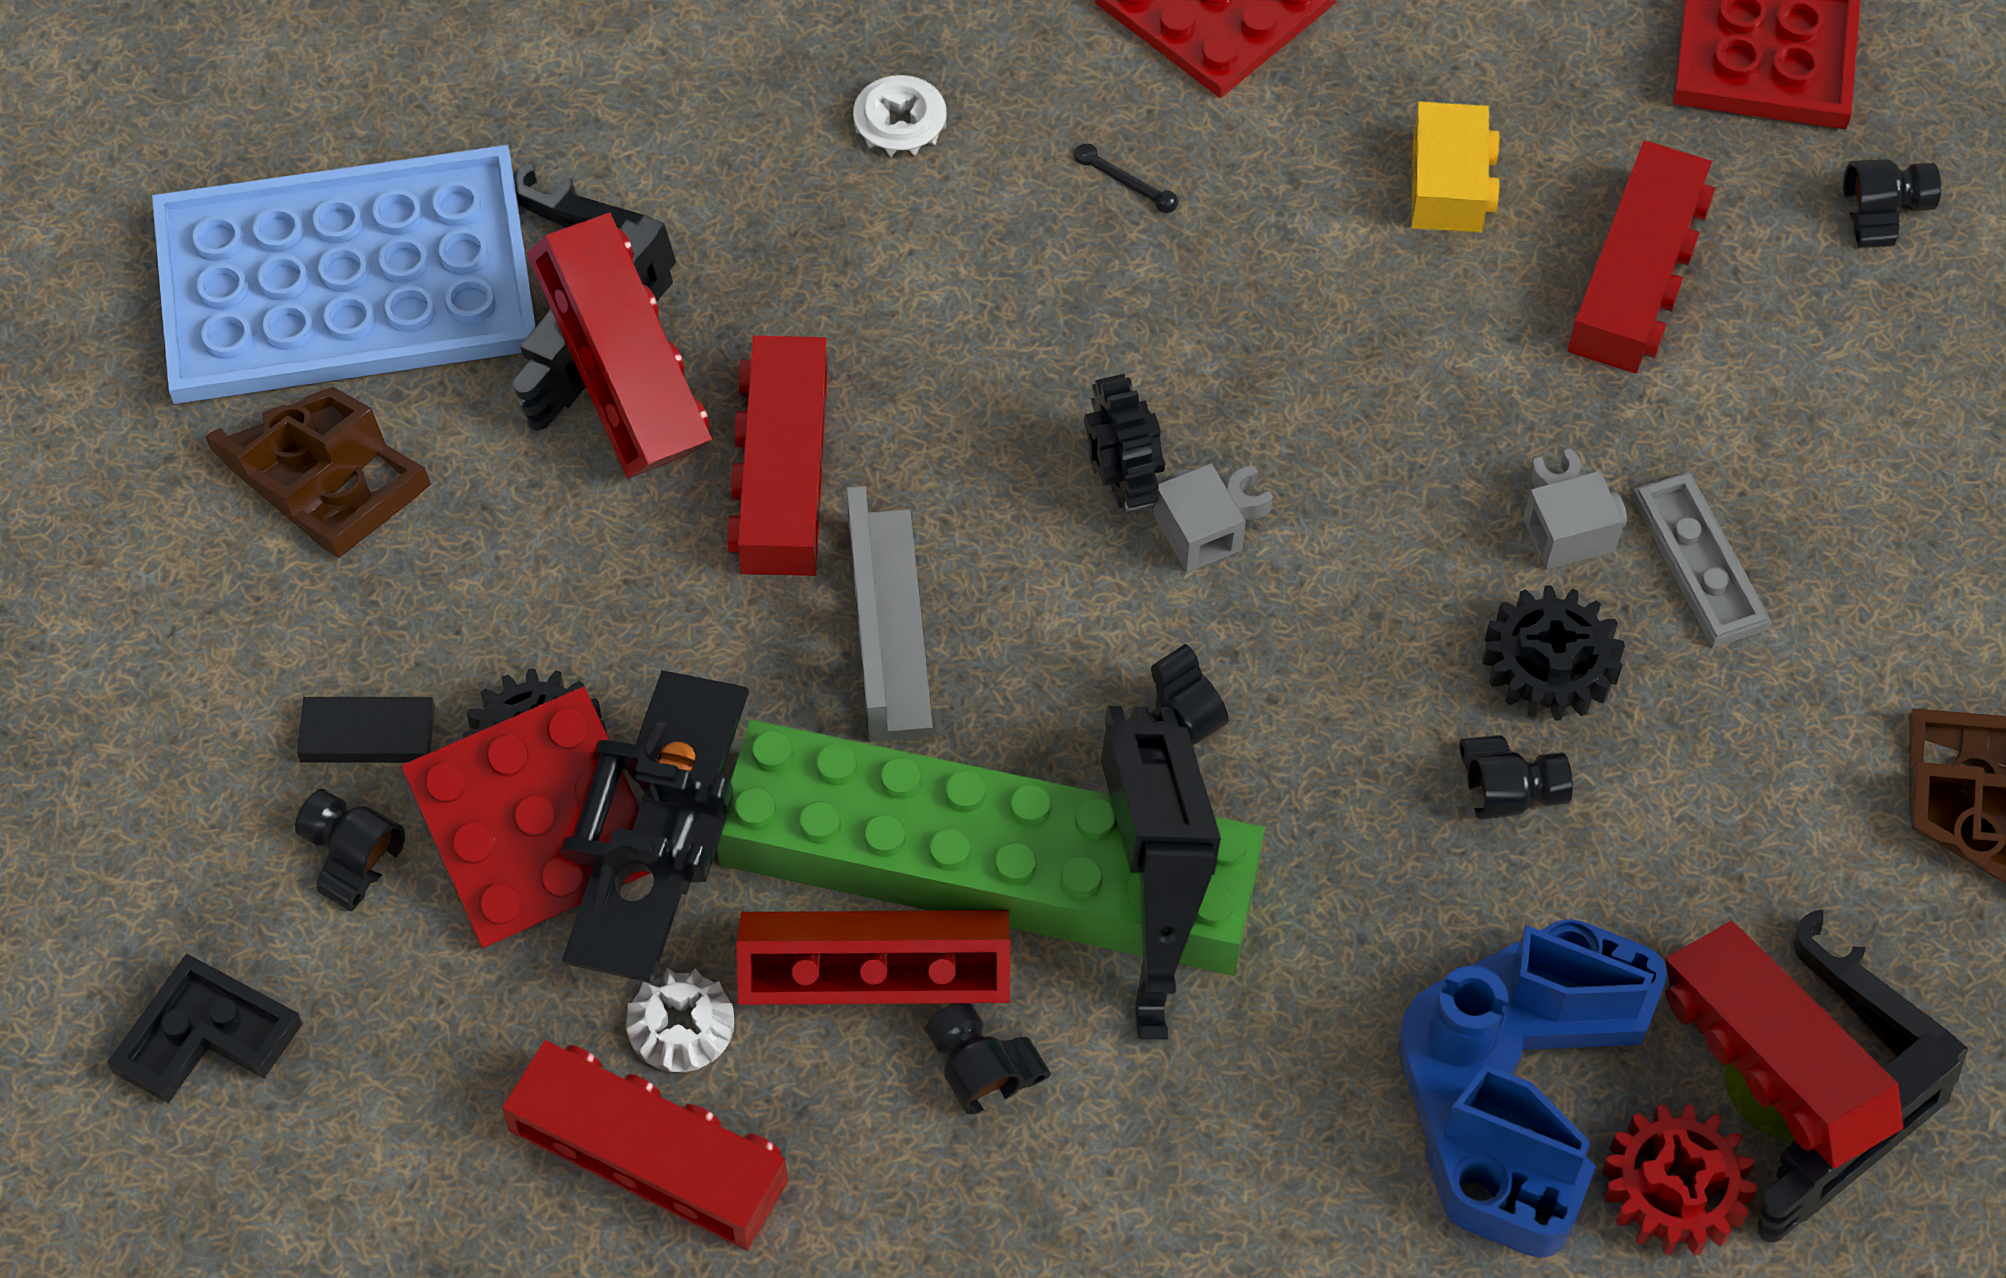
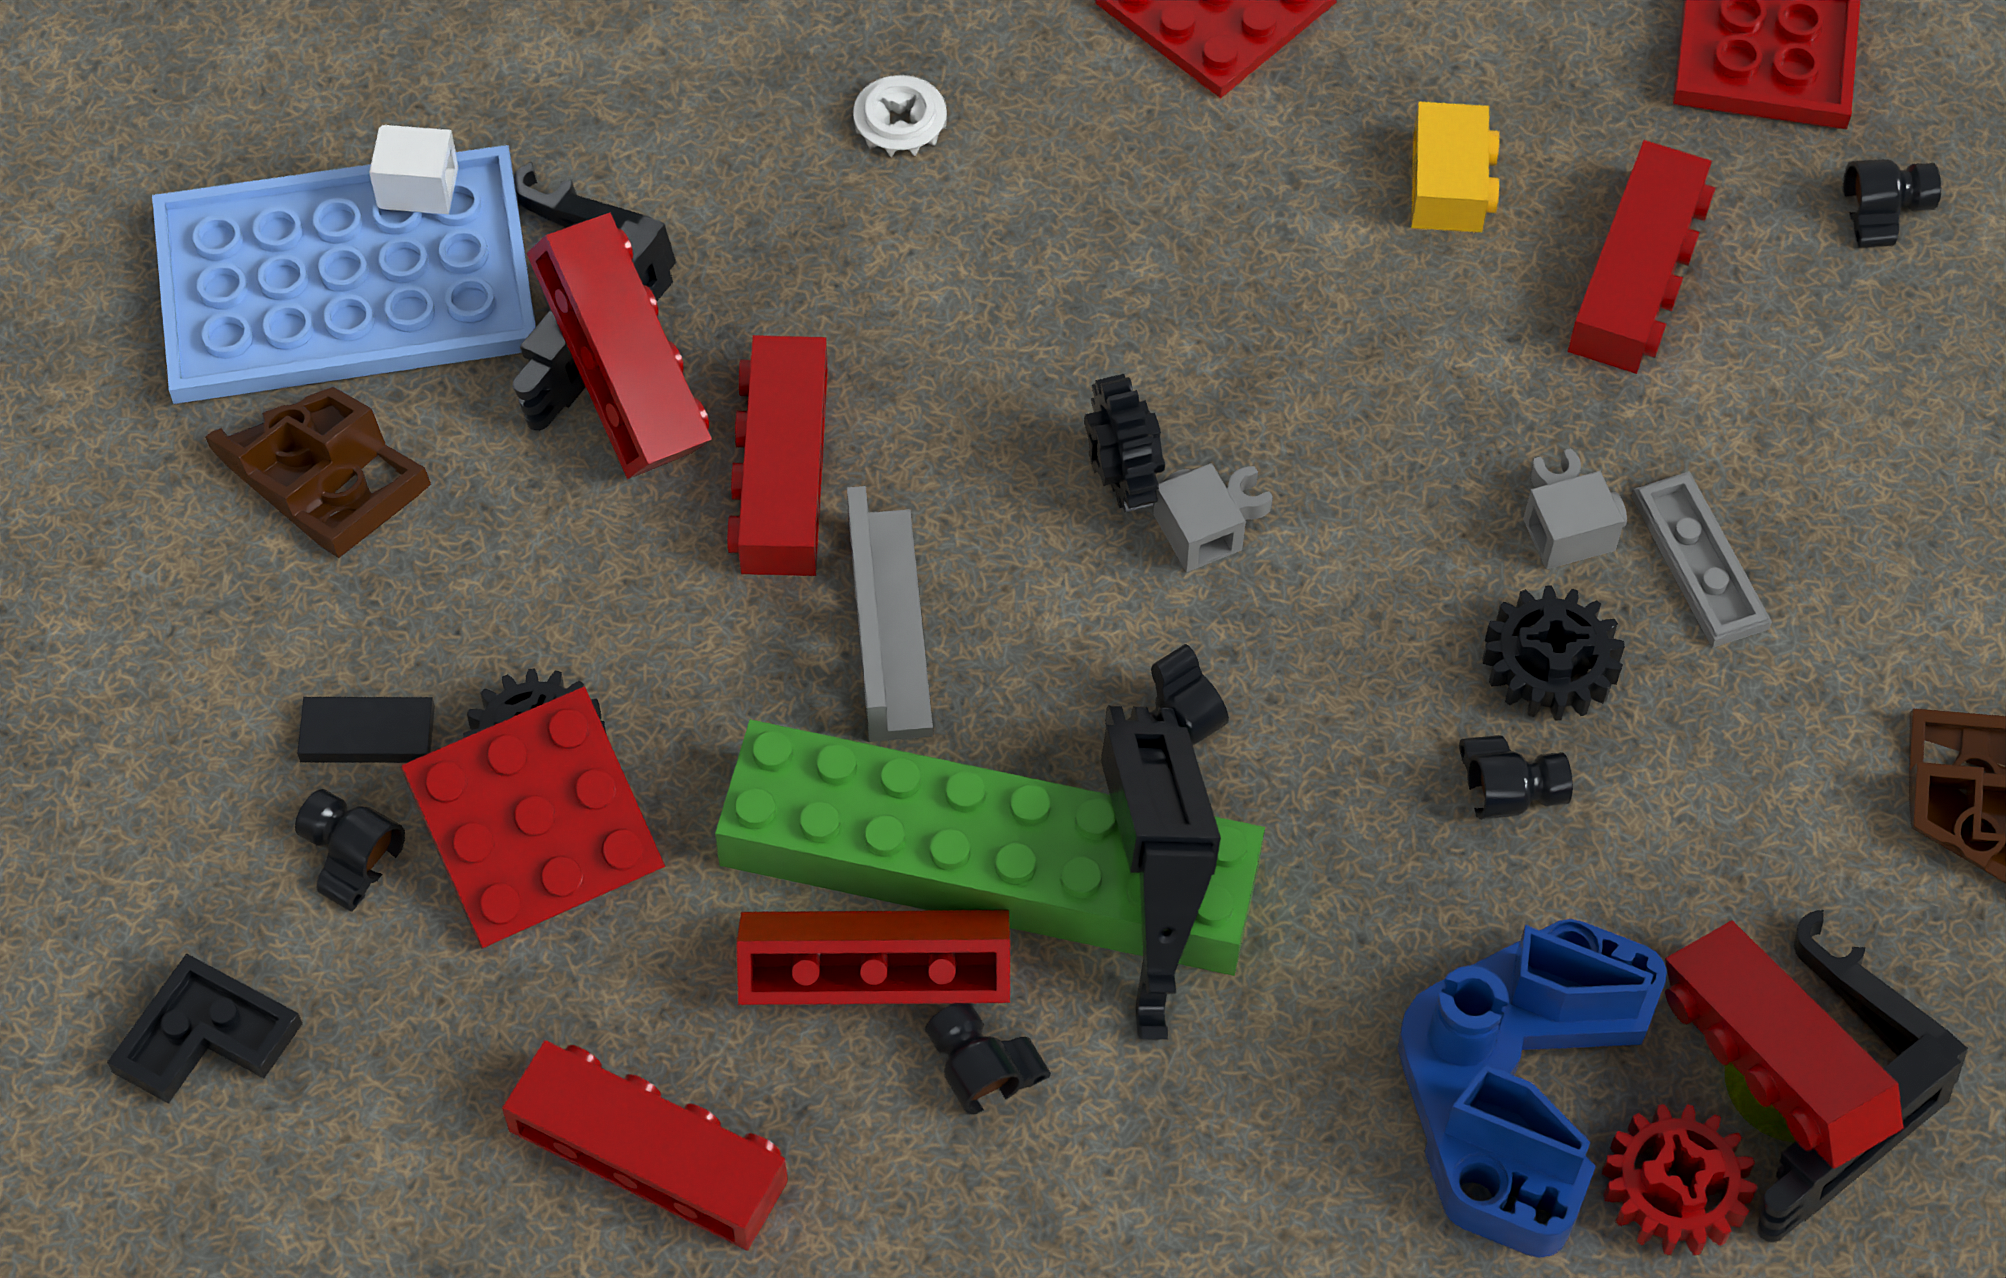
(414, 169): none -> white panel
(675, 831): black piece -> none
(679, 1048): white gear -> none
(1088, 155): black hinge -> none

